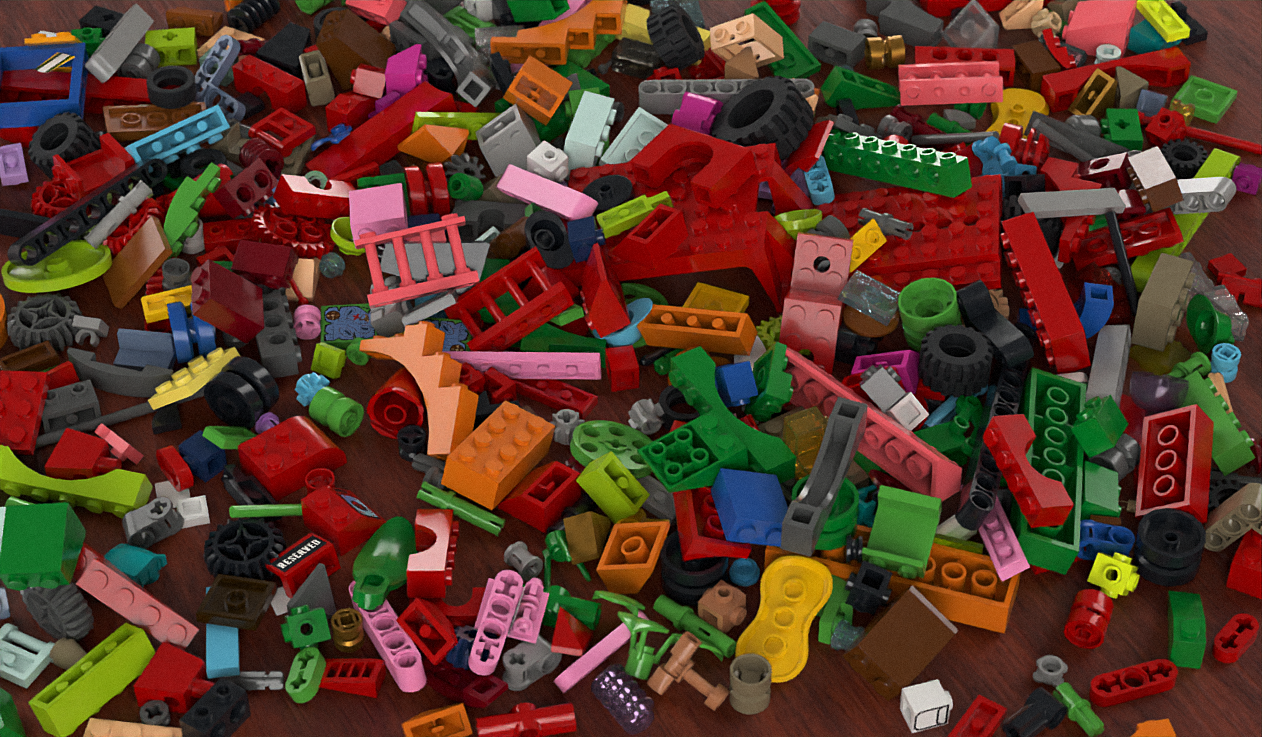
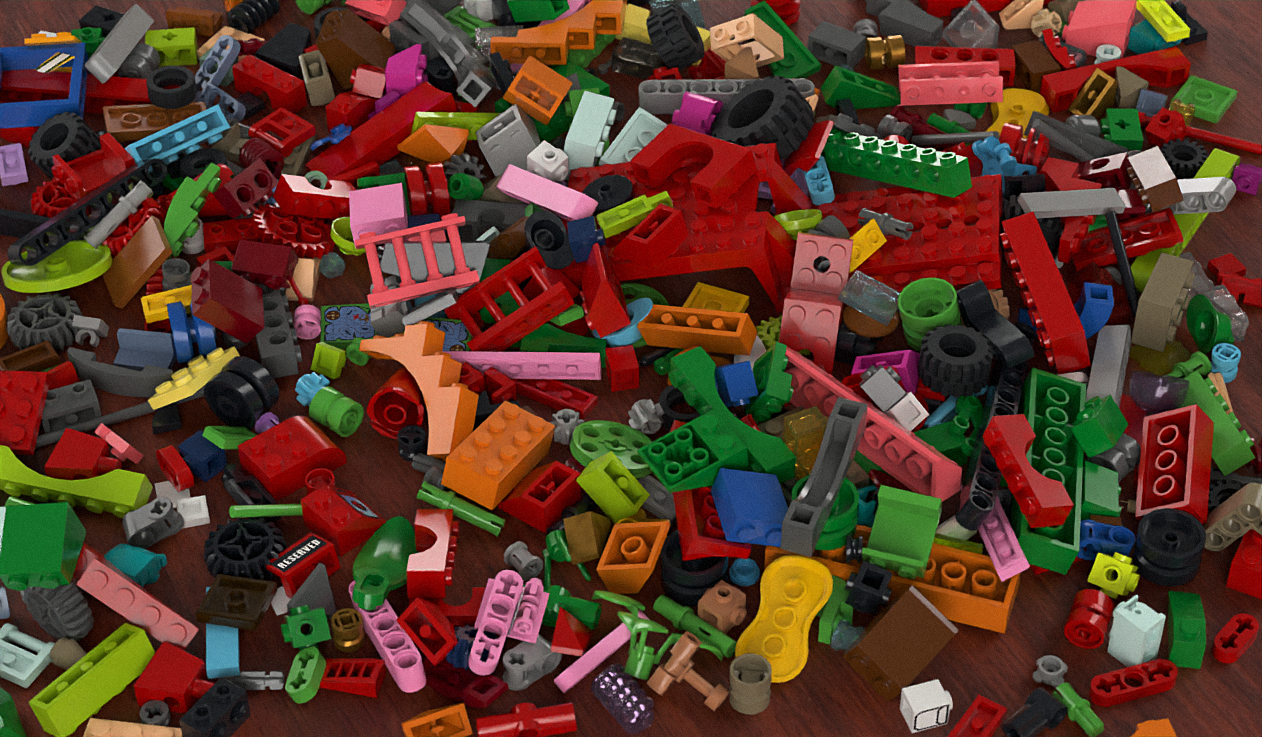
(1135, 633): none -> light aqua hinge

